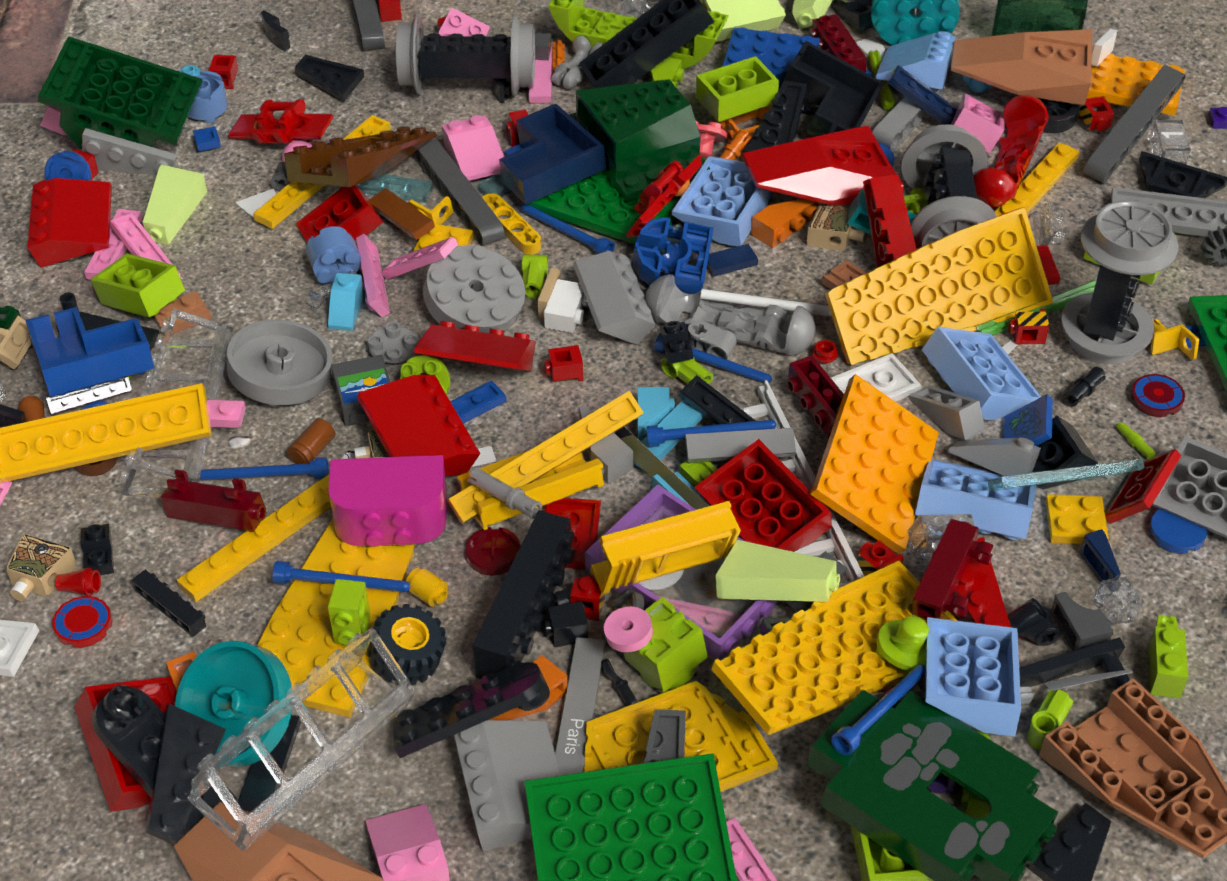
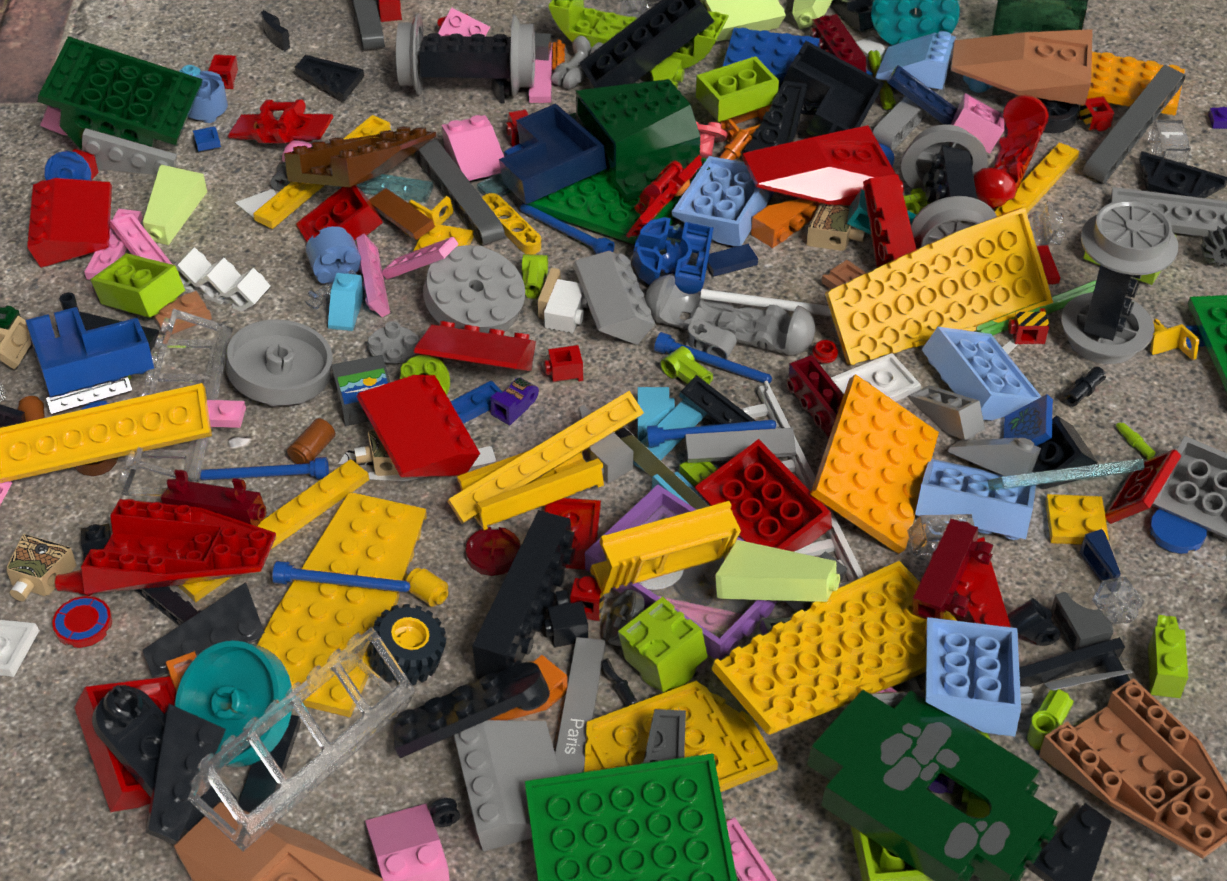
(173, 547): none -> red wedge
(220, 281): none -> white brick
(225, 620): none -> black wing
(348, 610): lime brick -> none
(388, 499): dark pink brick -> none
(444, 812): none -> black bush
(513, 497): light grey pin -> none
(514, 399): none -> dark purple leg
(632, 639): bright pink piece -> none
(676, 342): black slope -> none
(848, 738): blue piece -> none
(876, 556): red brick -> none
(903, 642): lime plate -> none
(1103, 47): white tile -> none
(1158, 395): dark red tile -> none

